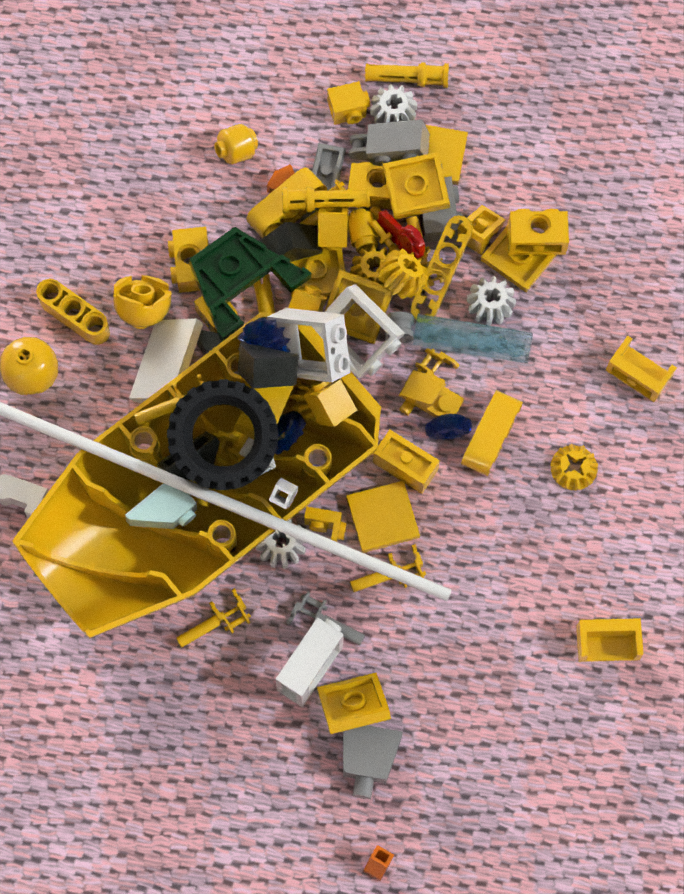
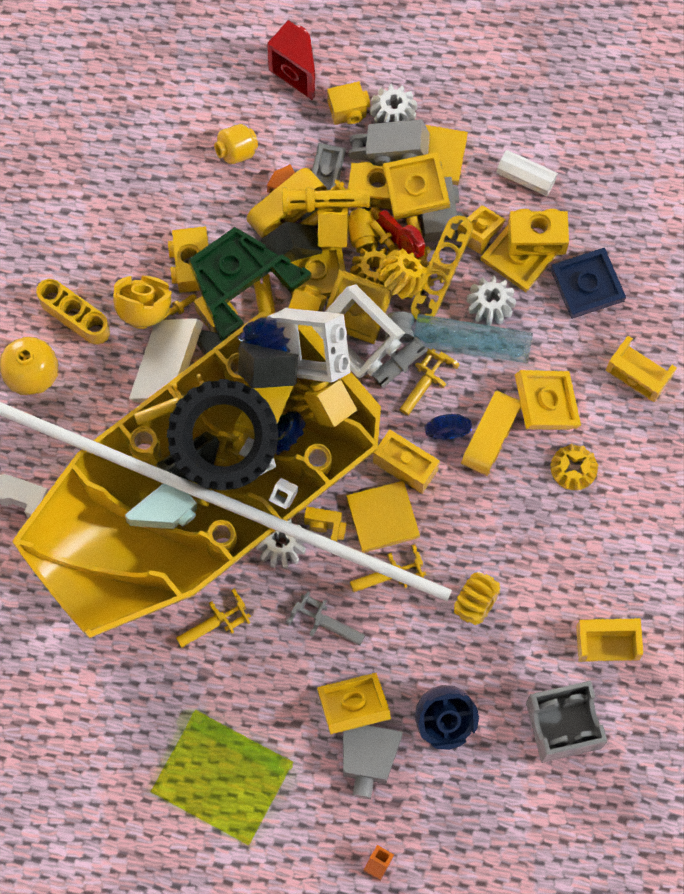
(179, 306): none -> yellow hand
(222, 777): none -> clear neon green piece
(292, 58): none -> red slope
(310, 661): white window -> none
(399, 362): none -> light grey pin
(420, 74): yellow pin -> none
(430, 394): yellow slope -> none
(446, 717): none -> dark blue cylinder
(477, 598): none -> yellow gear
(526, 173): none -> white axle
(547, 400): none -> yellow tile
(565, 721): none -> light grey piece
(588, 283): none -> dark blue plate

